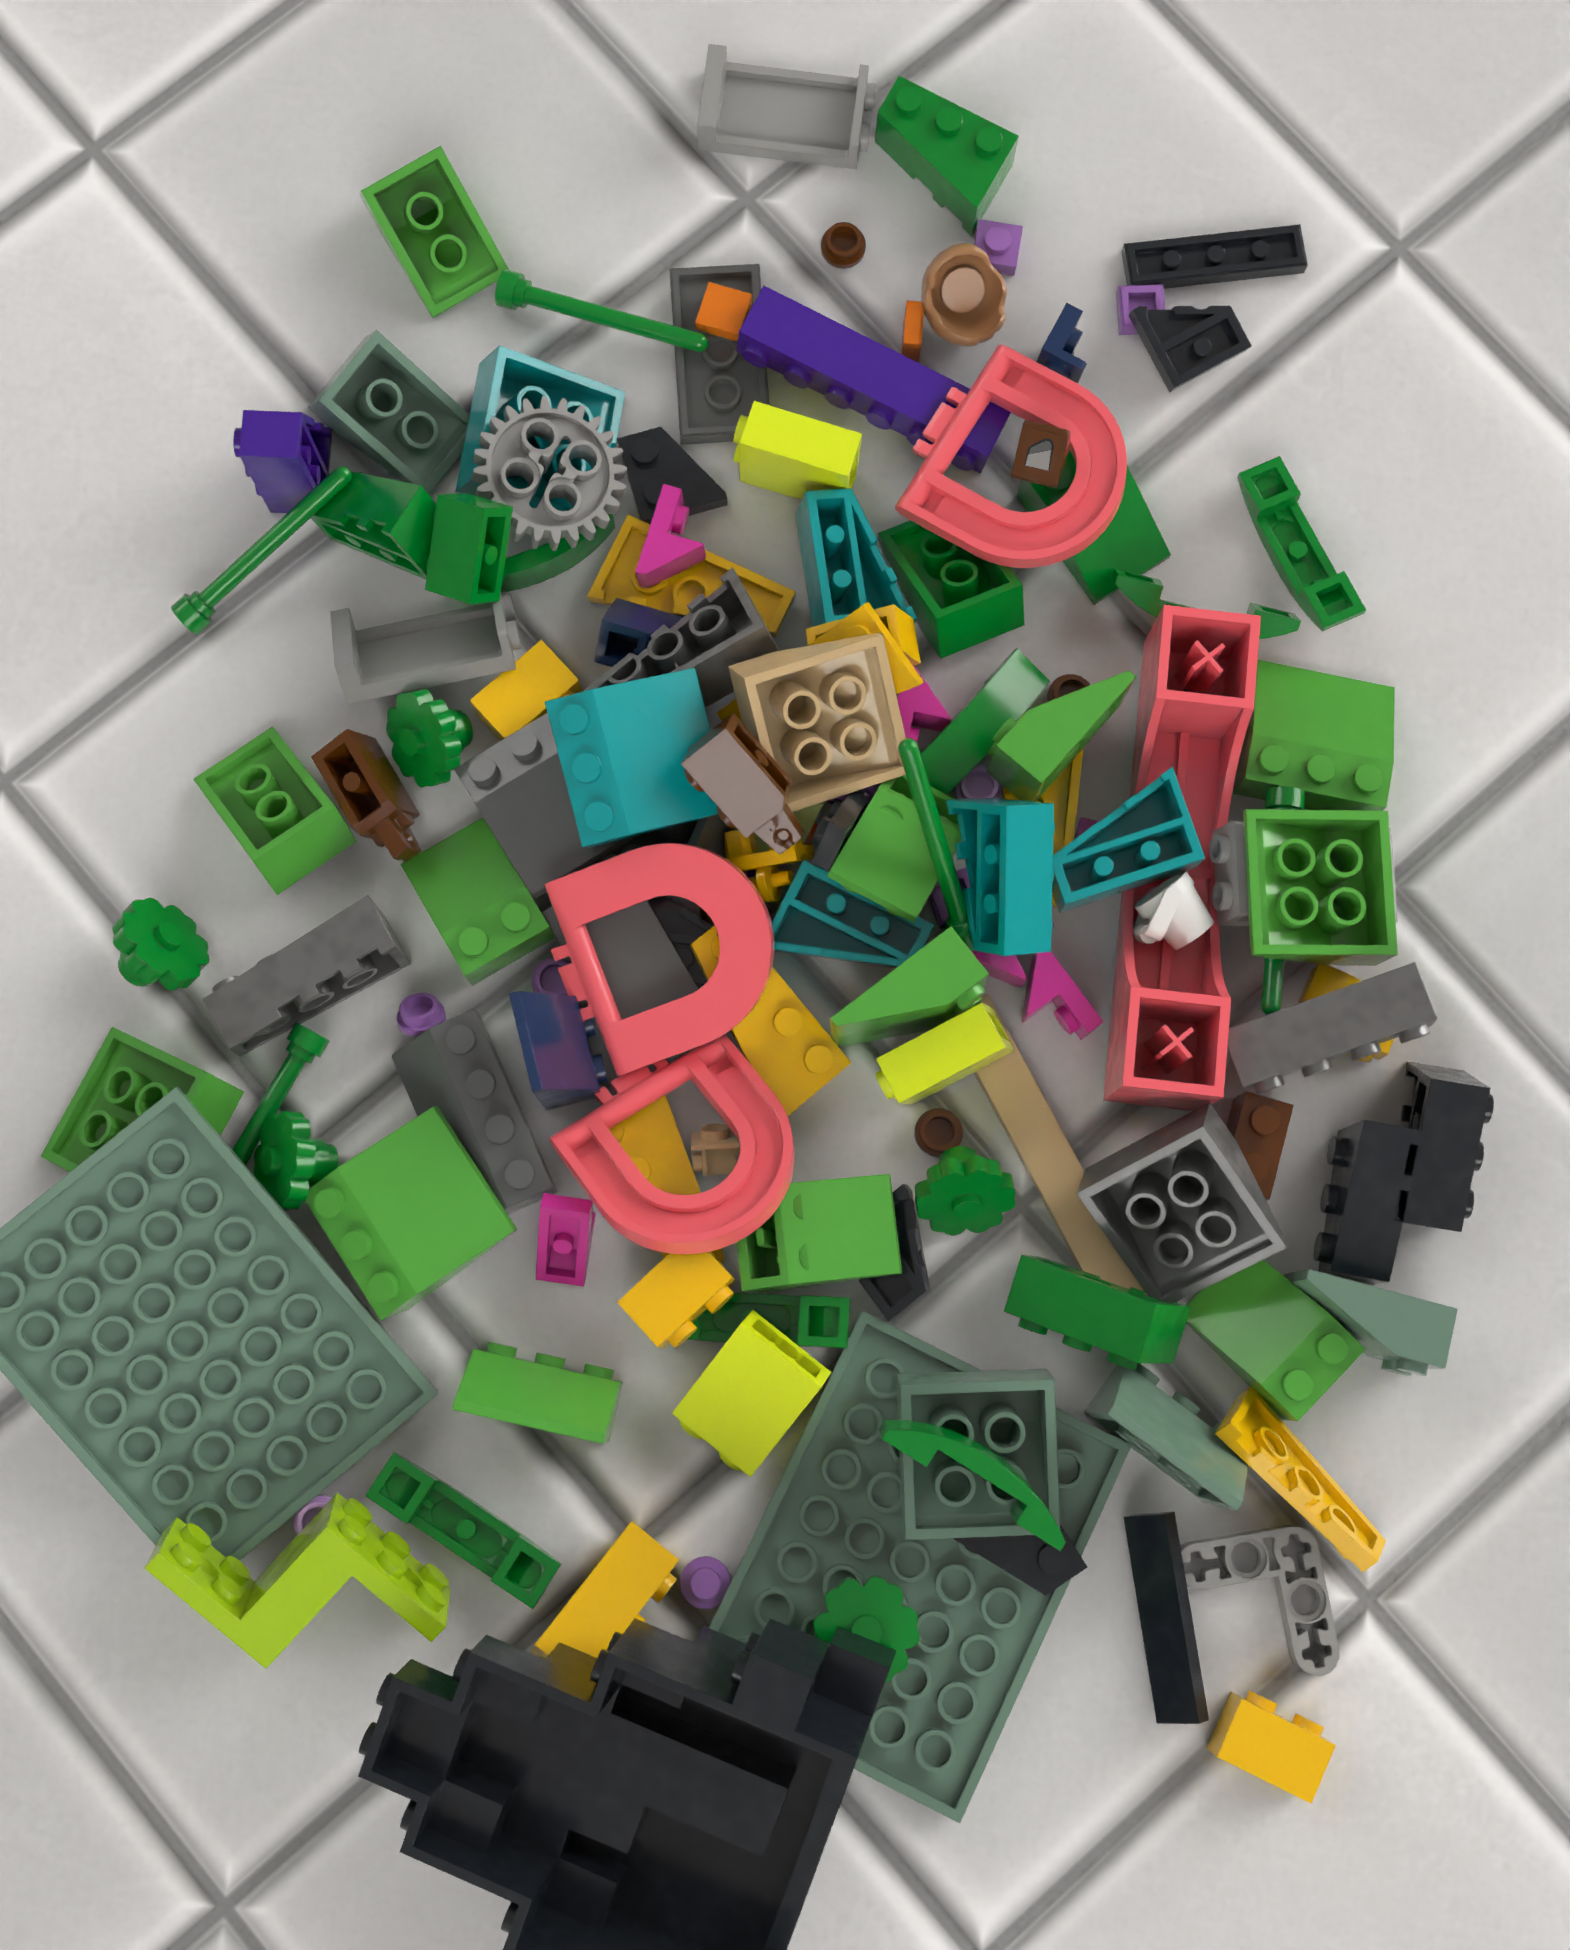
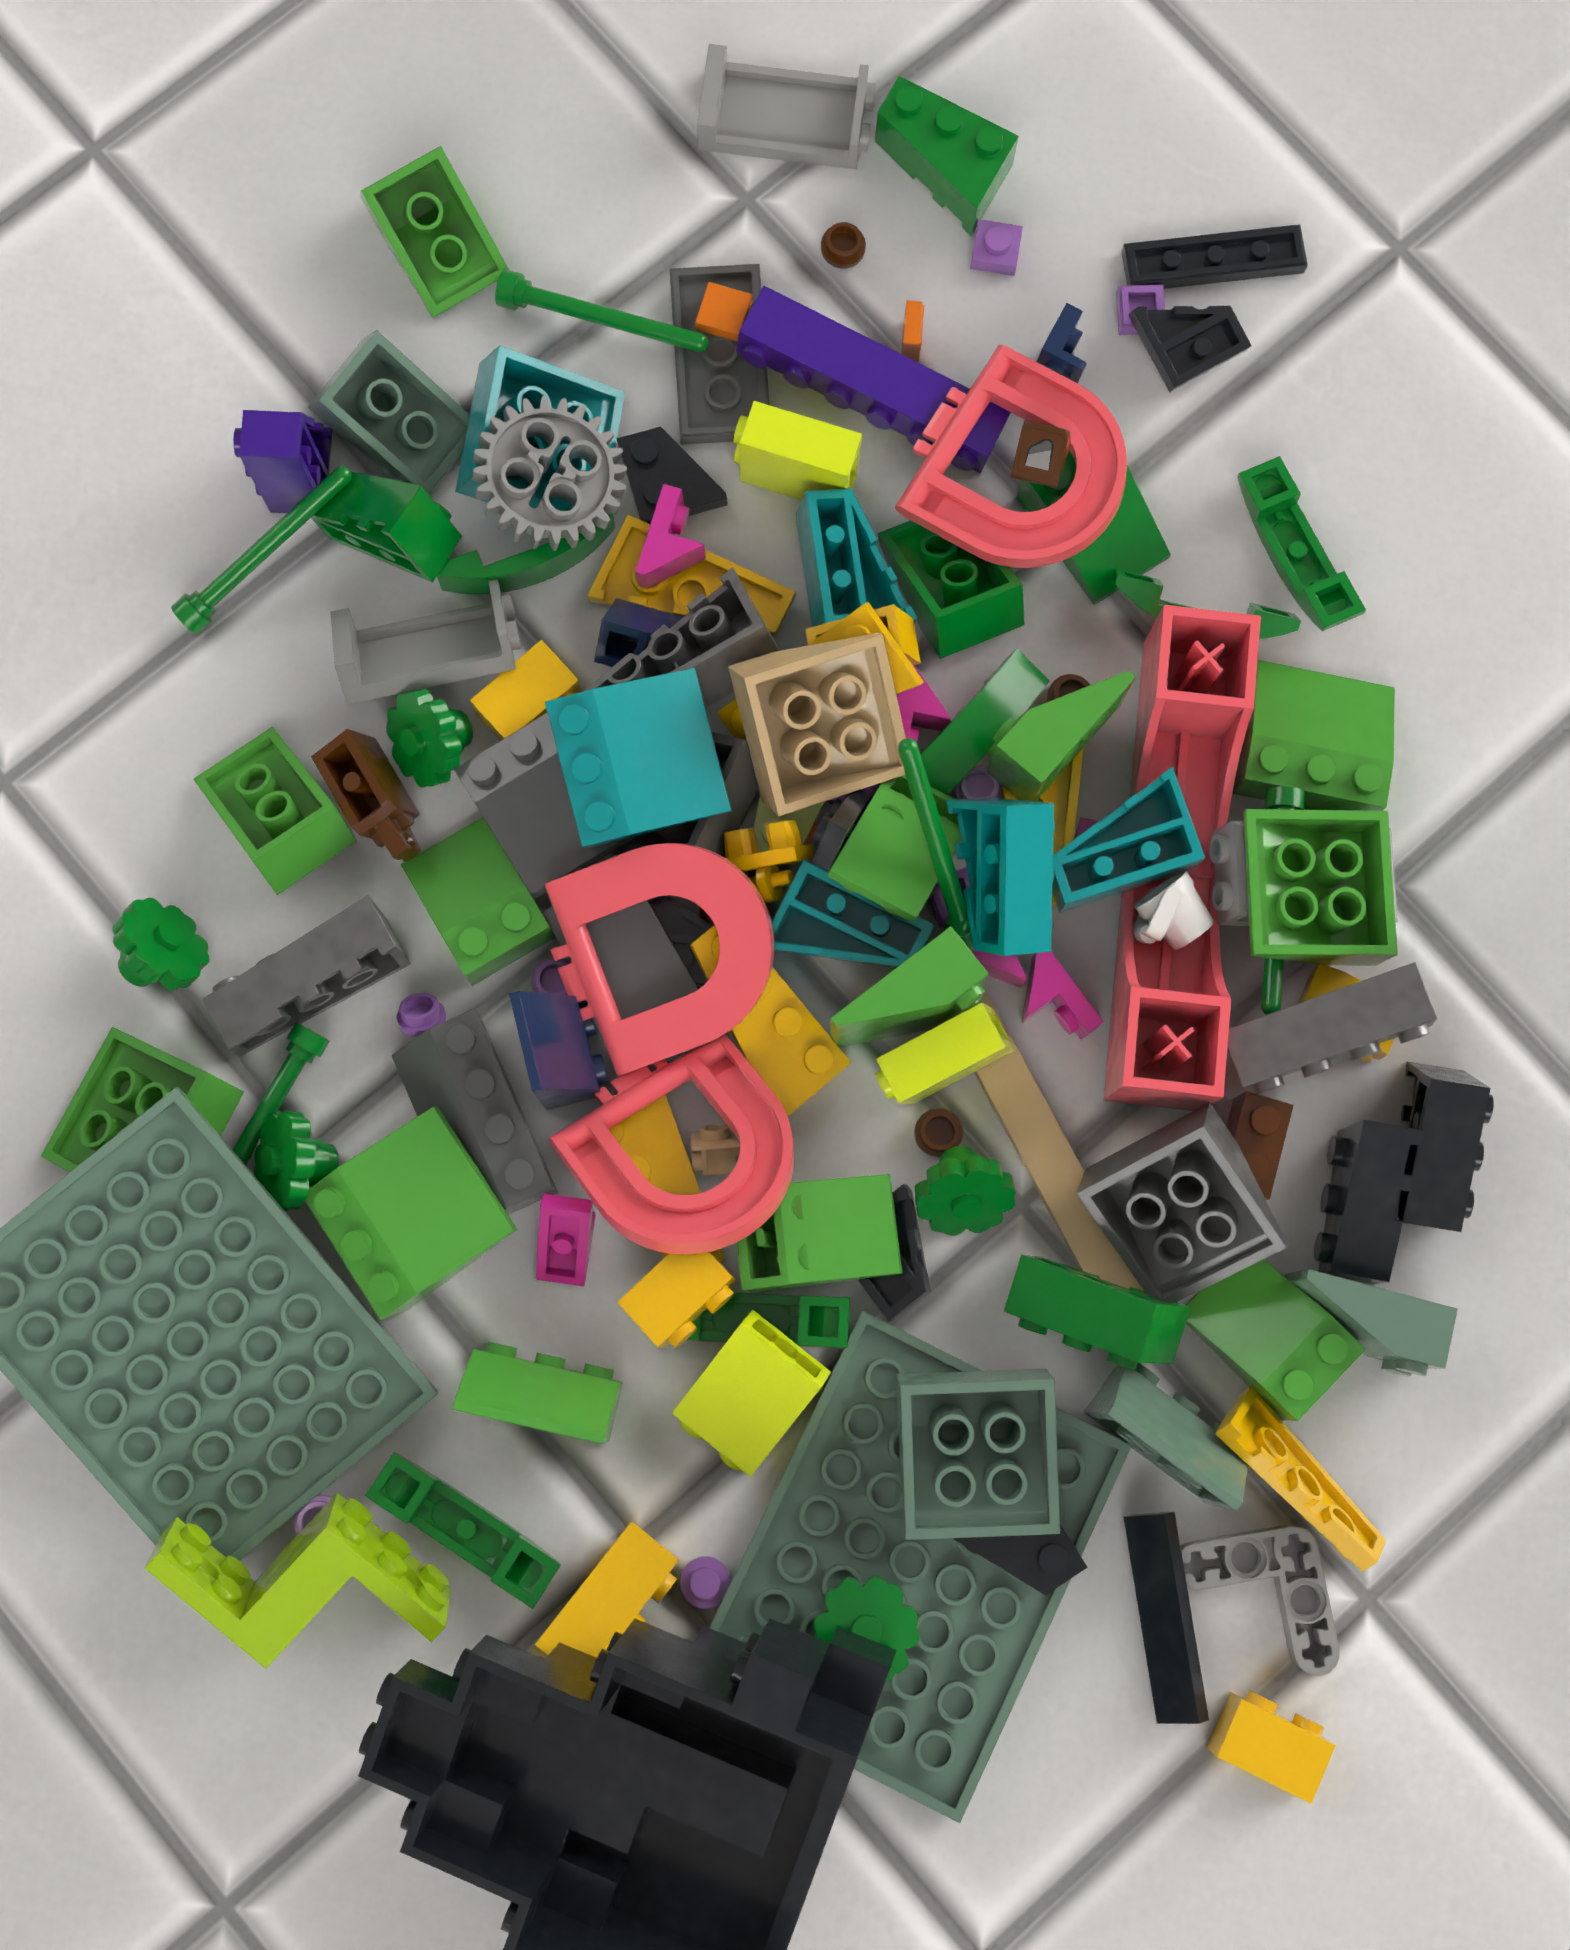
(468, 548): green brick -> none
(743, 784): hinge -> none
(922, 1442): green slope -> none
(963, 295): medium nougat piece -> none

